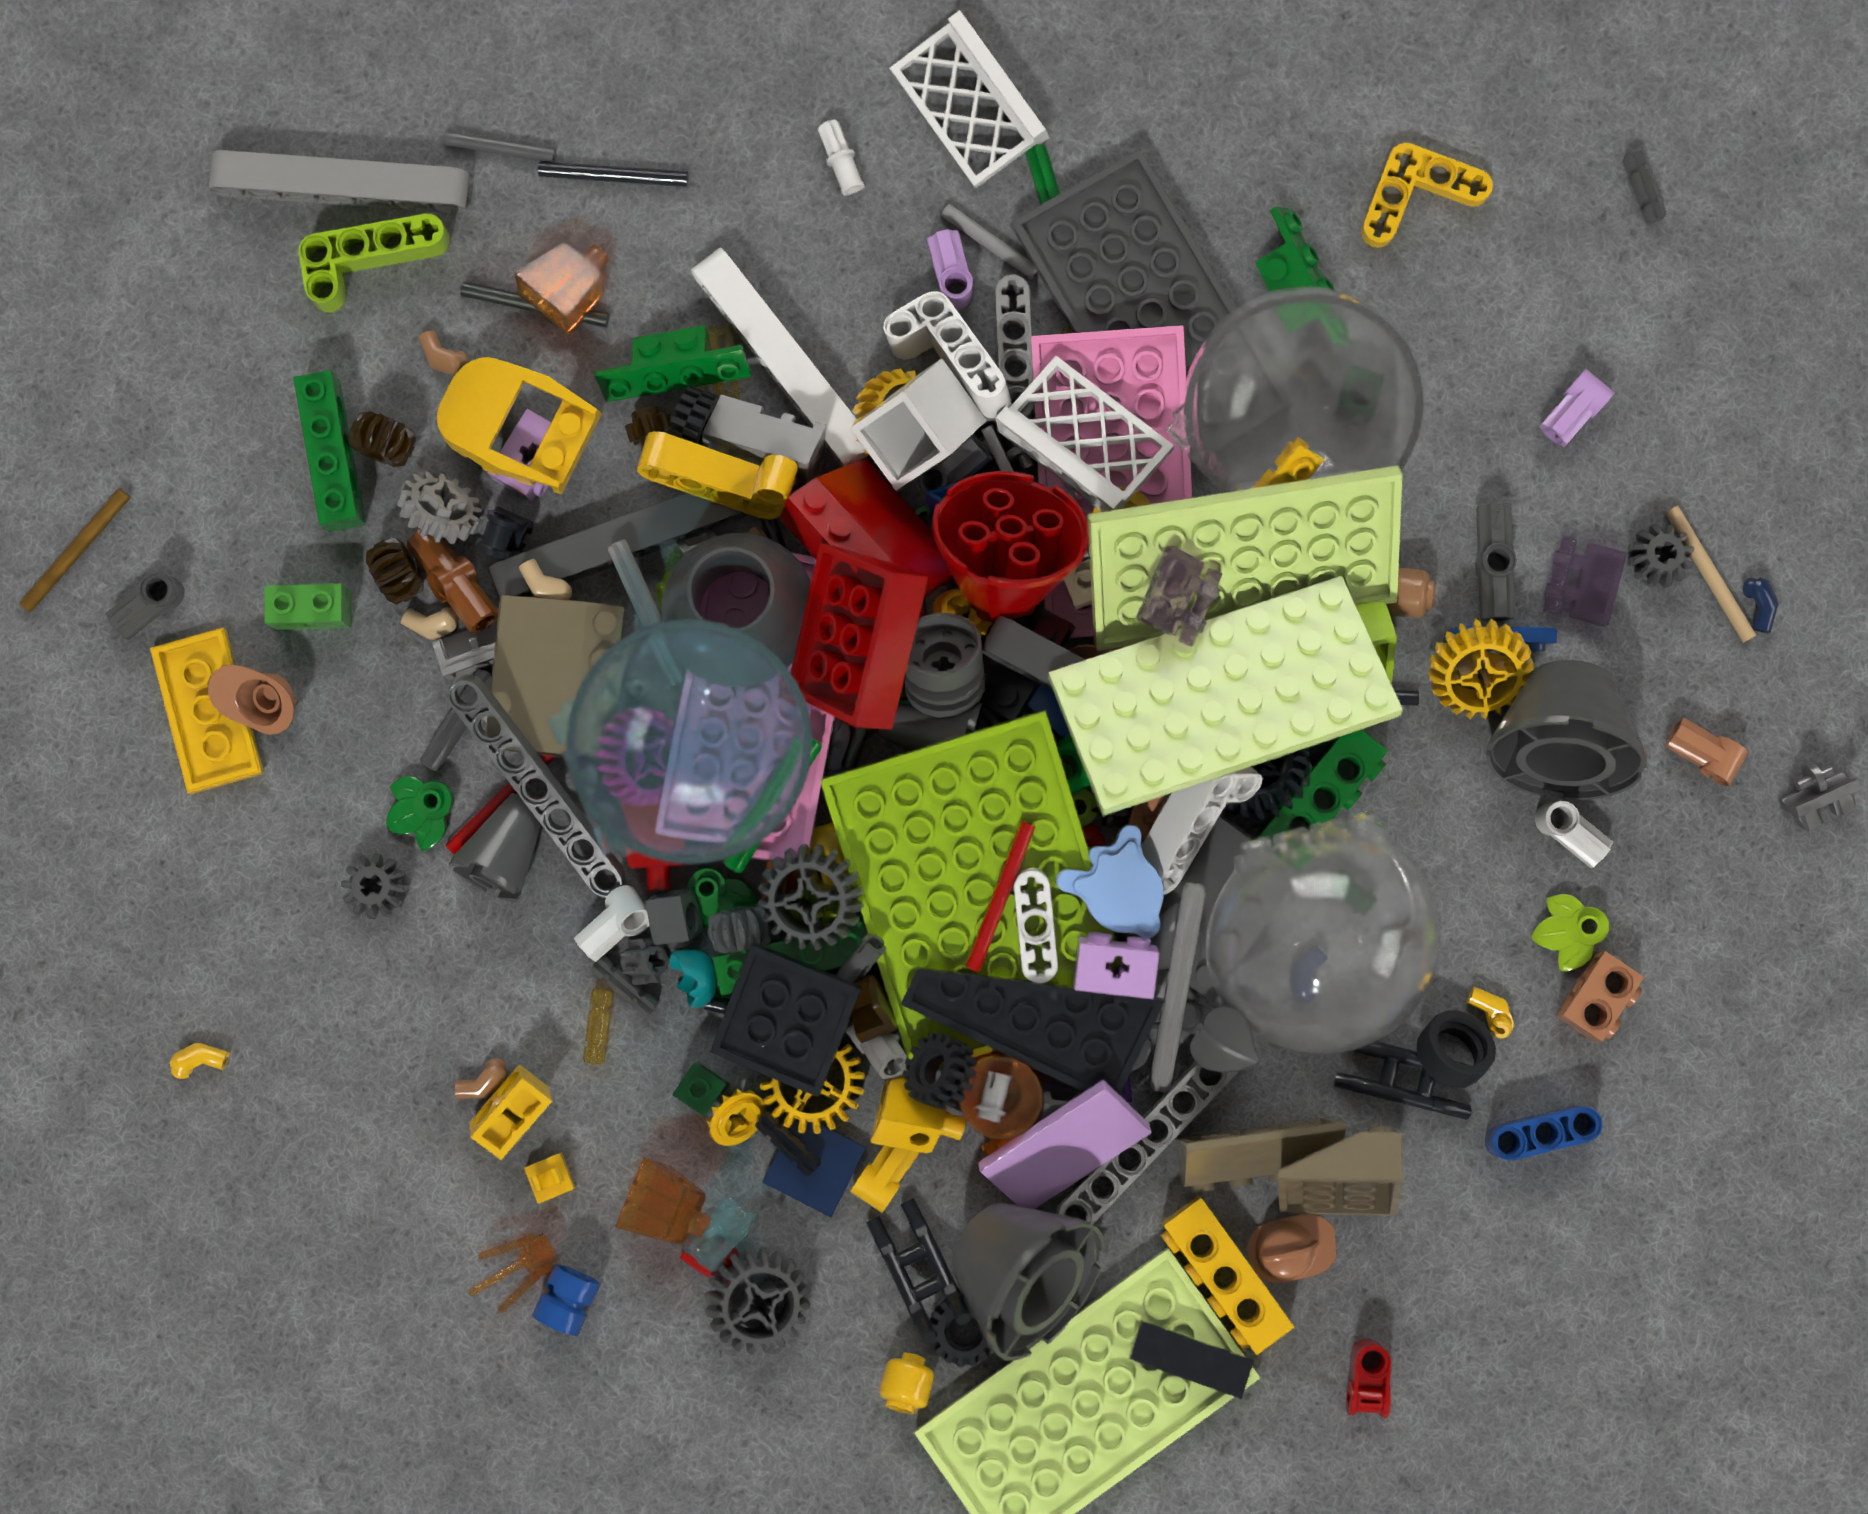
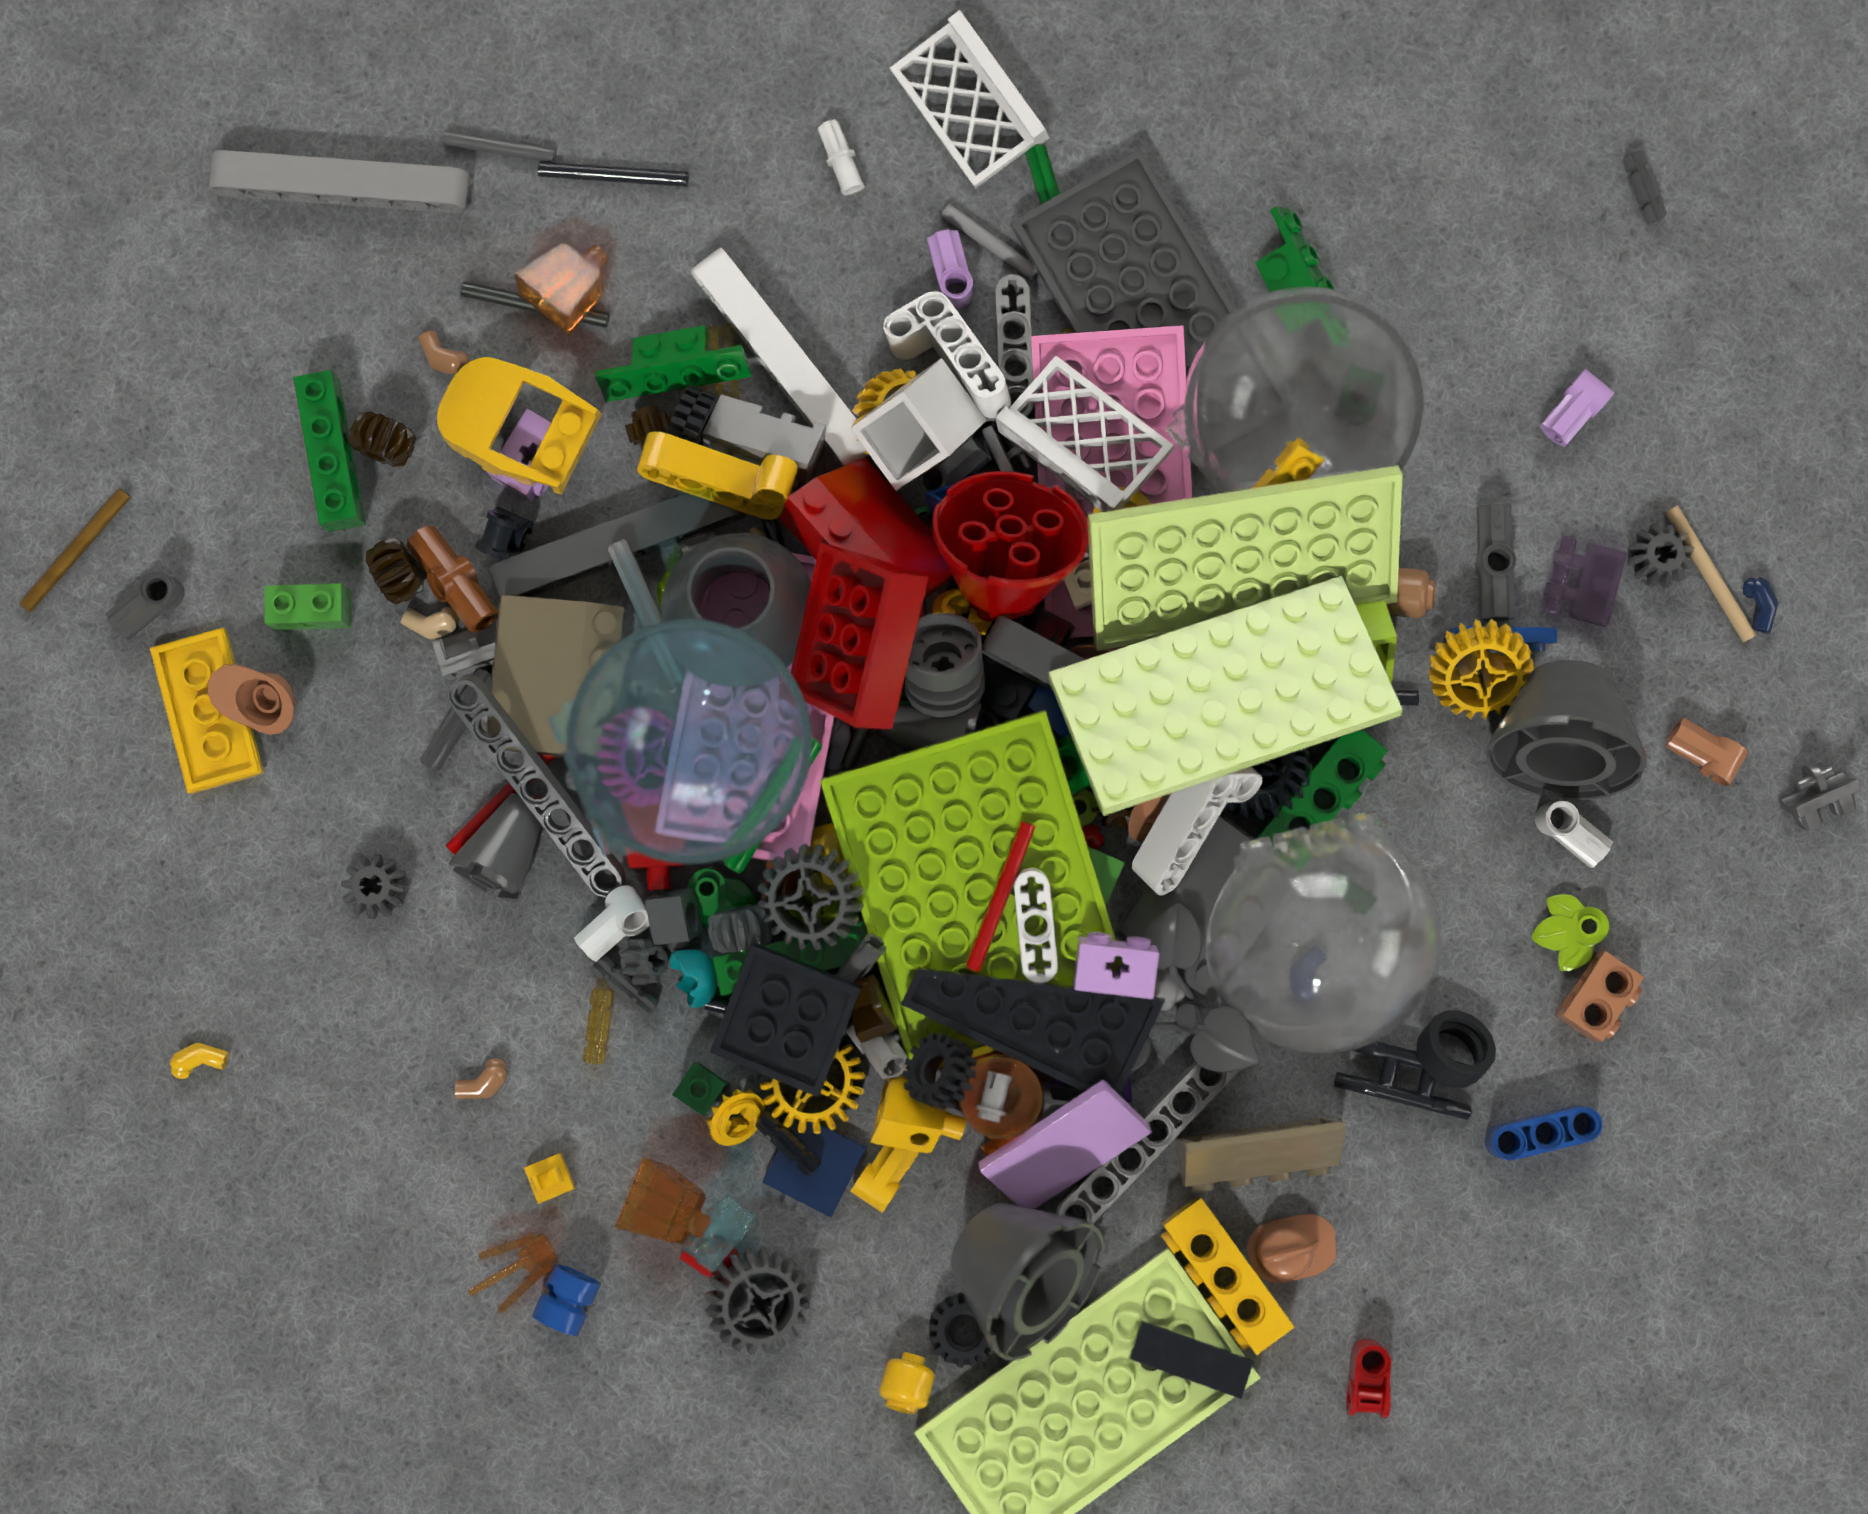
(374, 254): lime beam -> none
(416, 814): green plate -> none
(439, 507): light grey gear -> none
(510, 1112): yellow brick -> none
(542, 585): tan arm -> none
(897, 1262): black piece -> none
(1120, 887): light blue tile -> none
(1171, 591): plate -> none
(1177, 986): light grey axle -> none
(1347, 1178): dark tan slope -> none
(1419, 176): yellow beam -> none
(1495, 1009): yellow arm -> none

